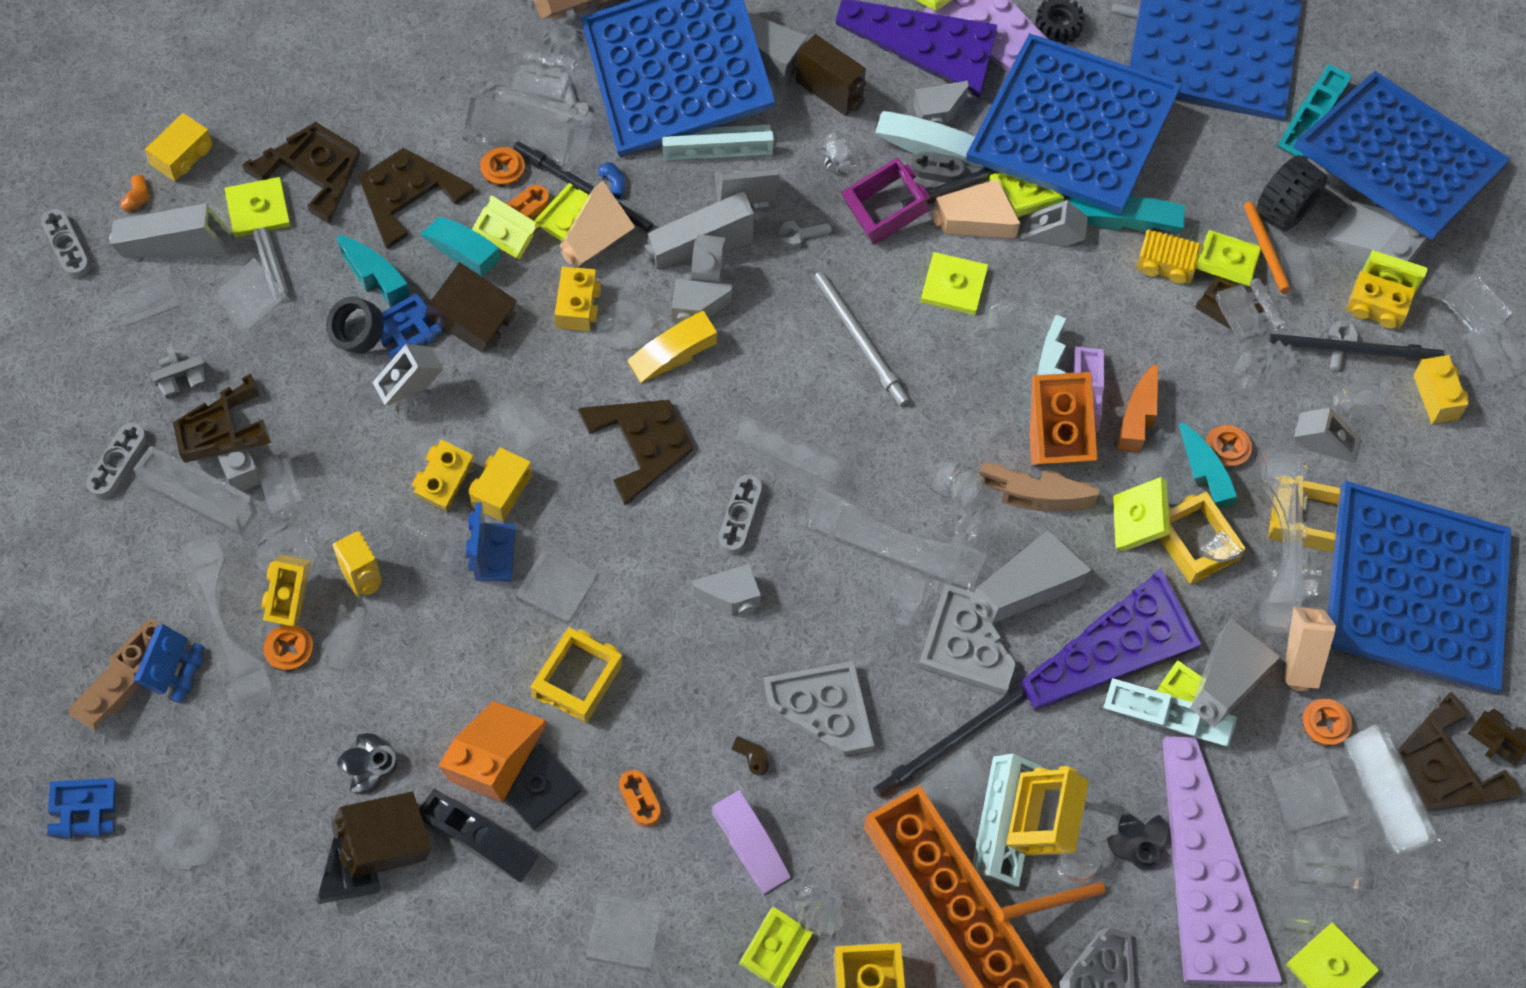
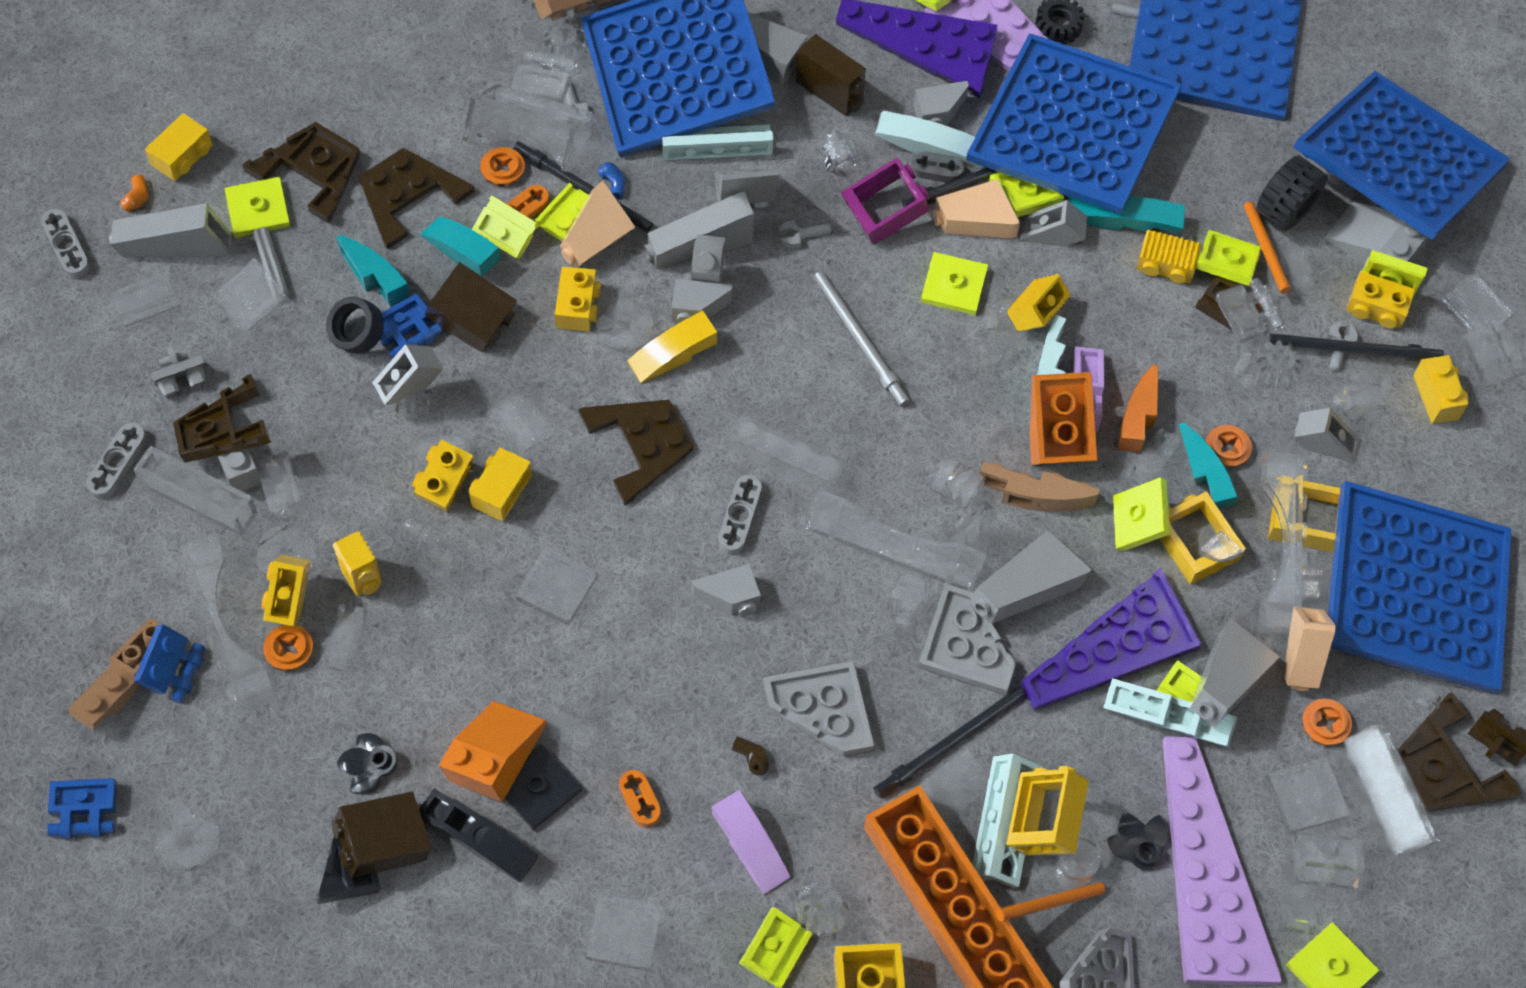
(490, 548): blue bracket -> none
(546, 692): yellow window -> none
(1038, 303): none -> yellow brick
(1319, 101): teal slope -> none

